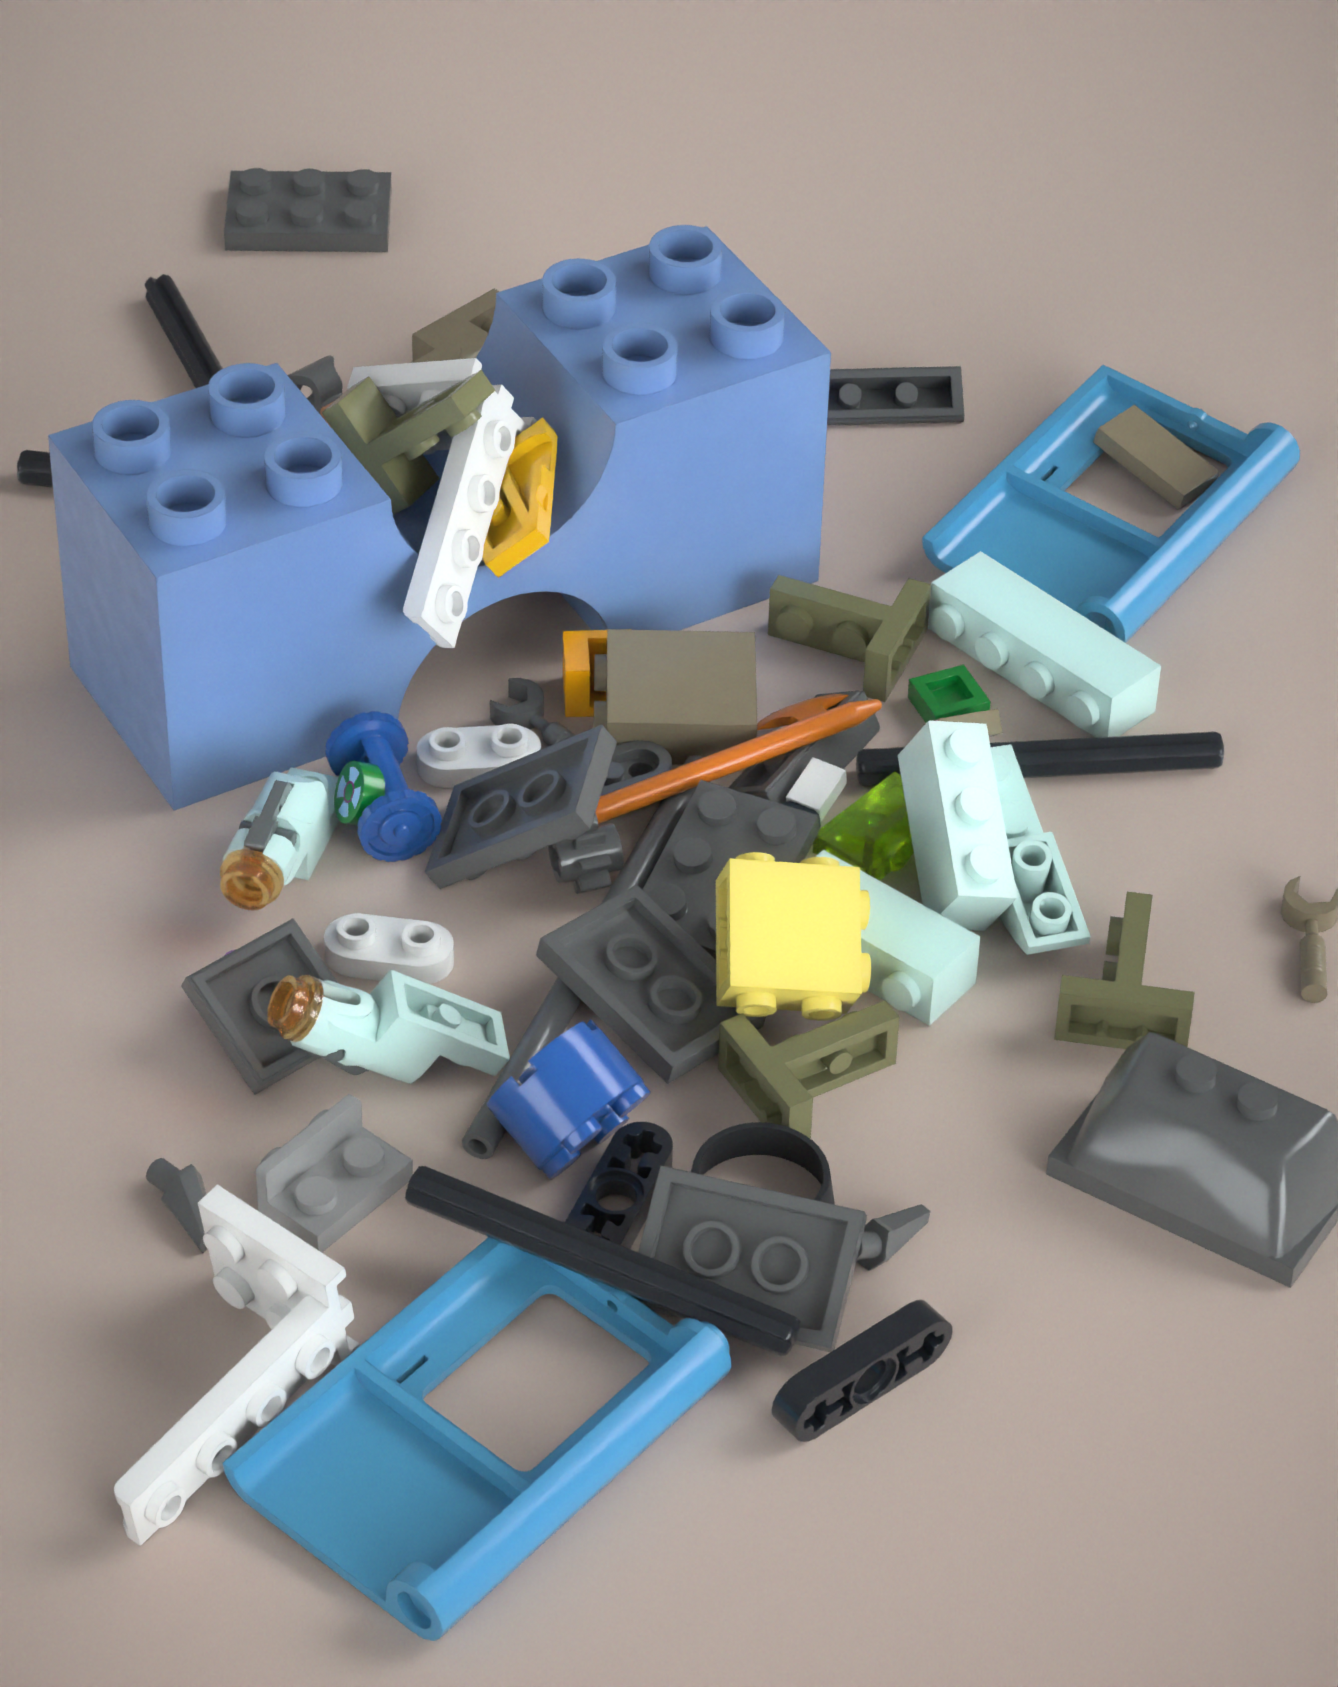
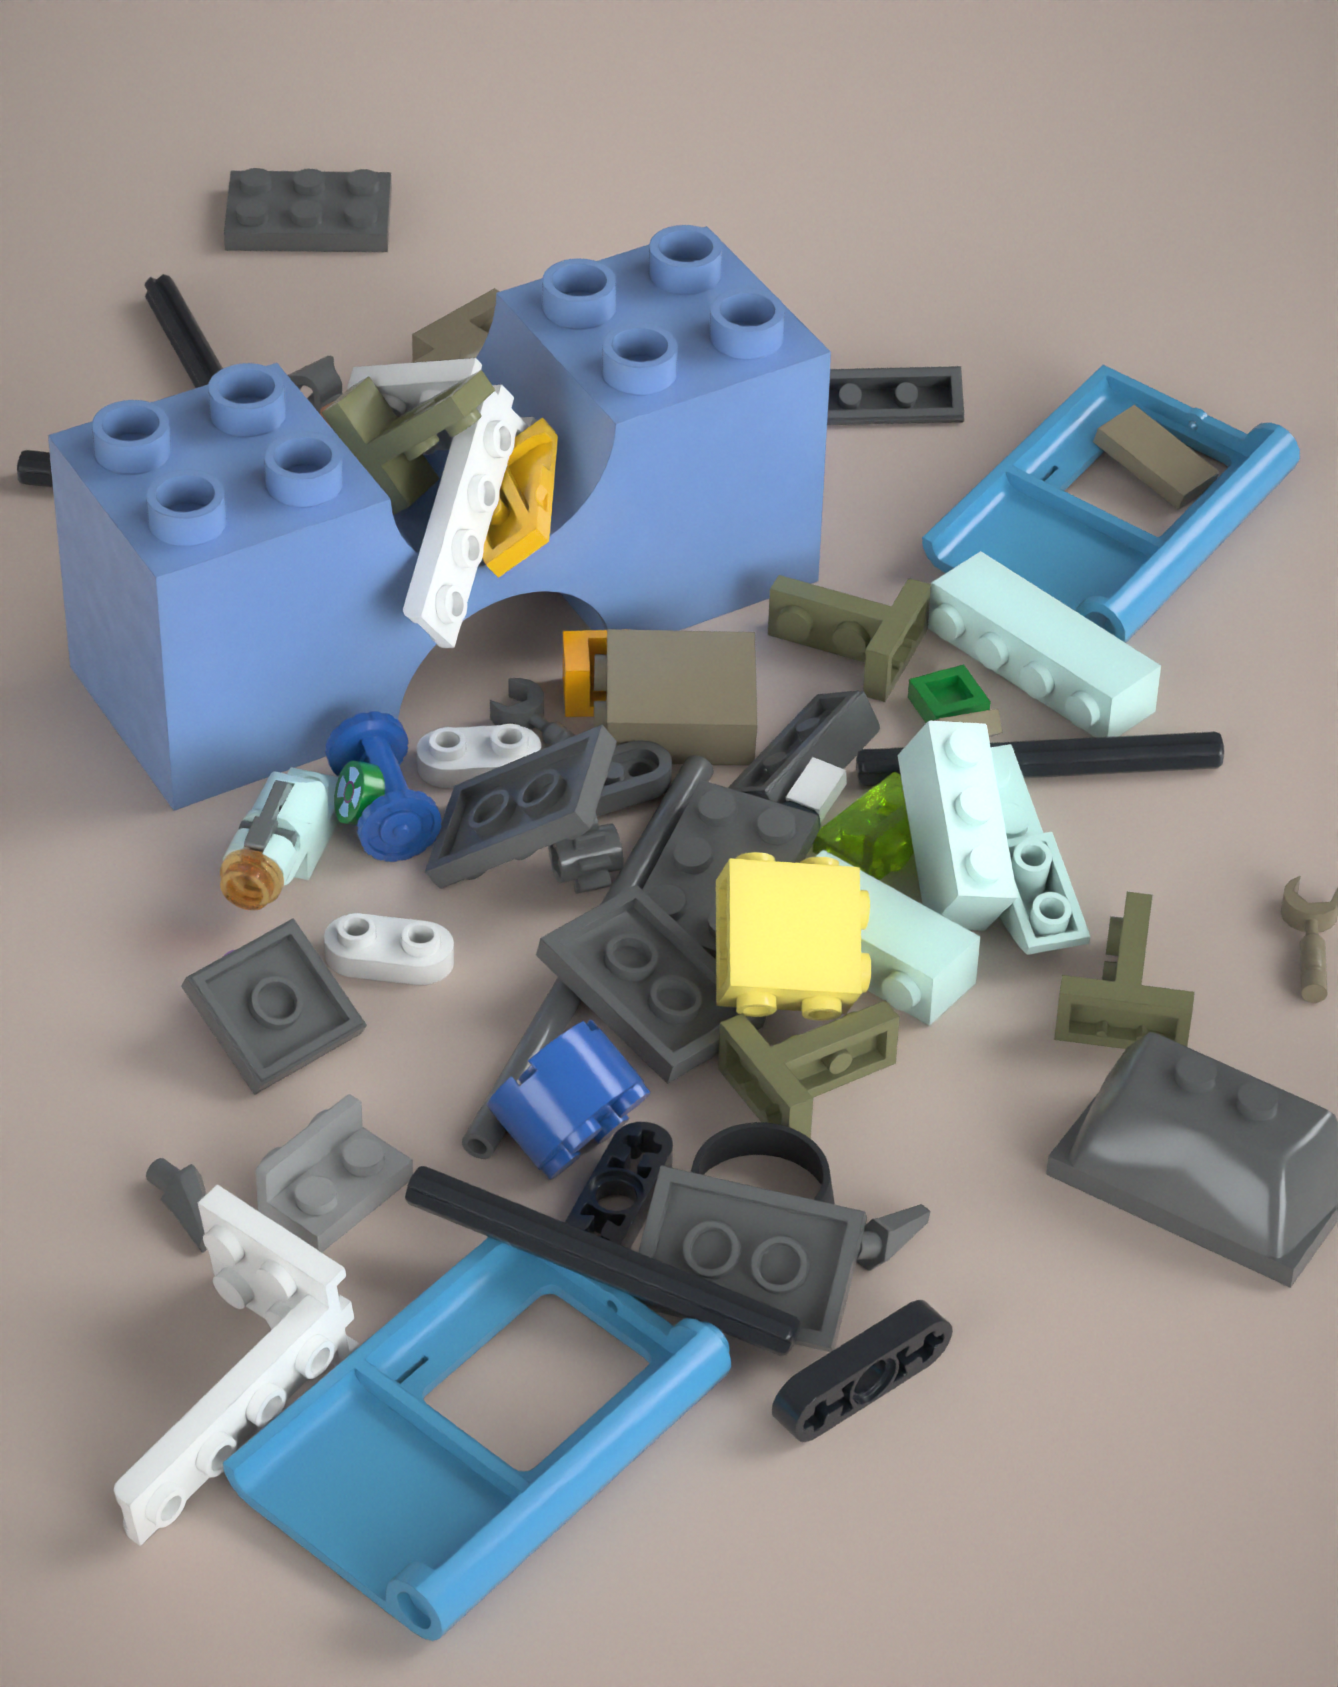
(389, 1031): light aqua plate -> none
(806, 722): orange piece -> none

